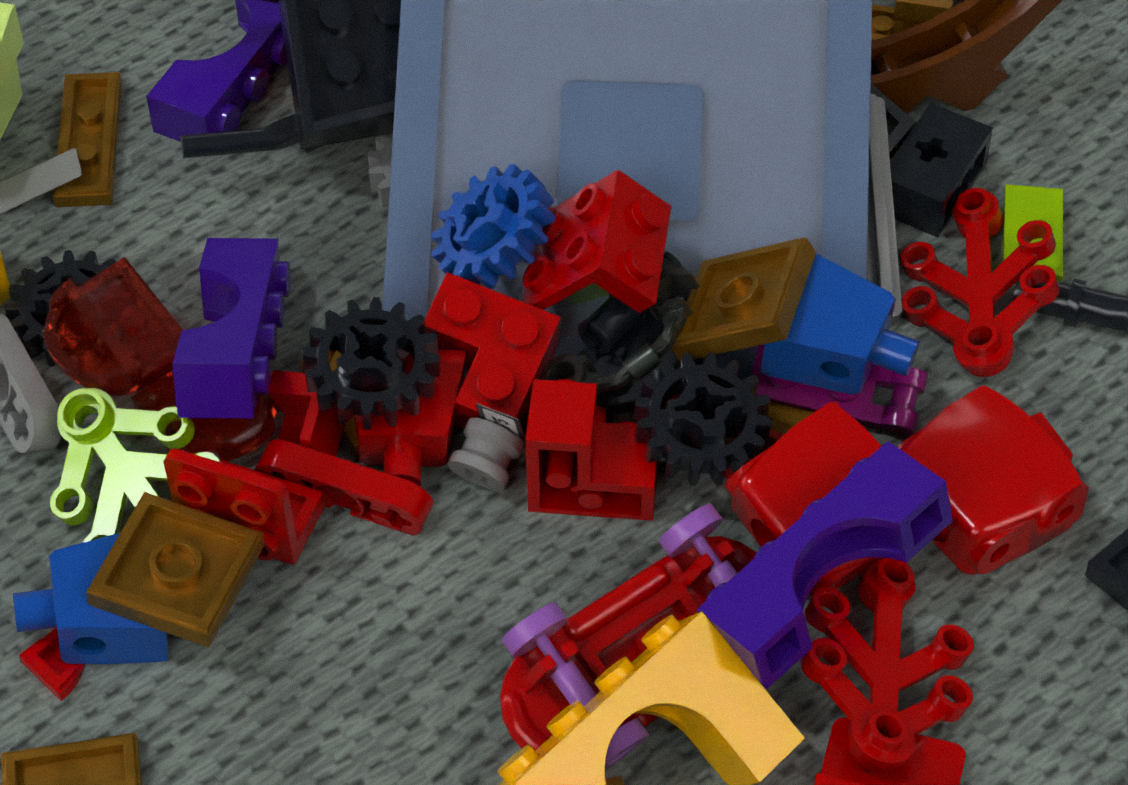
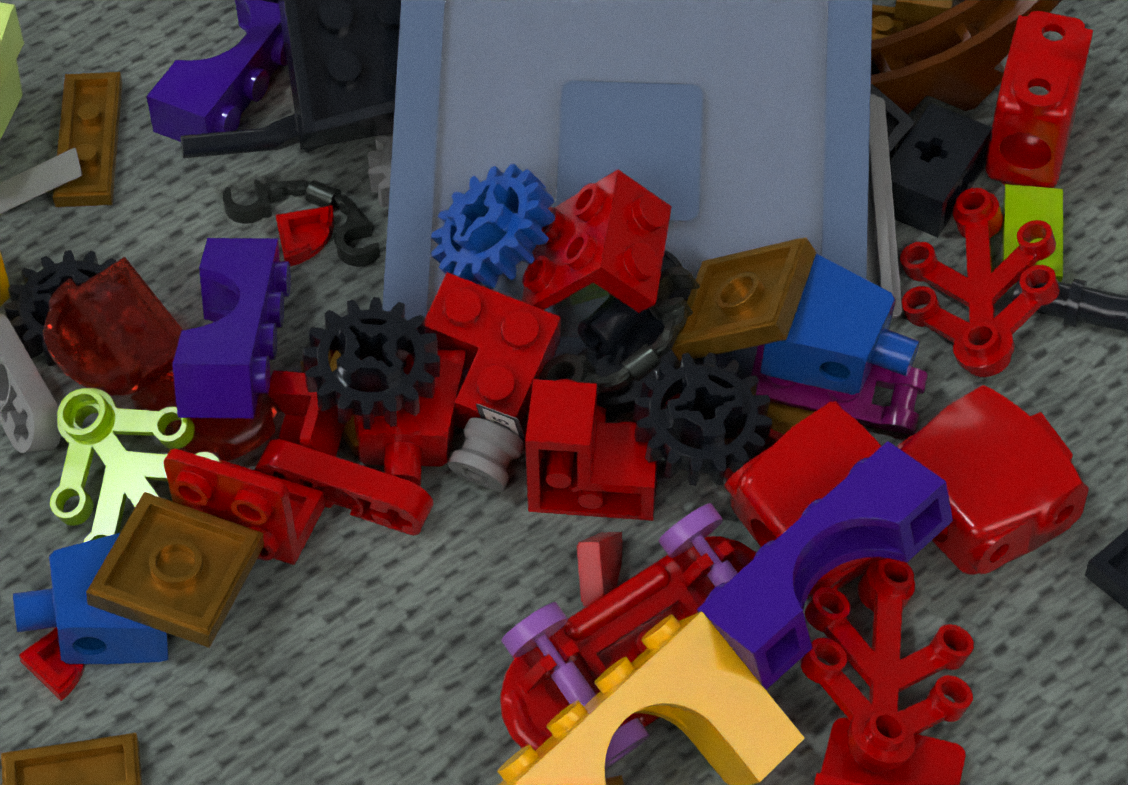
(304, 232): none -> red tile
(318, 193): none -> pearl dark grey piece
(599, 565): none -> red tile
(1033, 129): none -> red piece

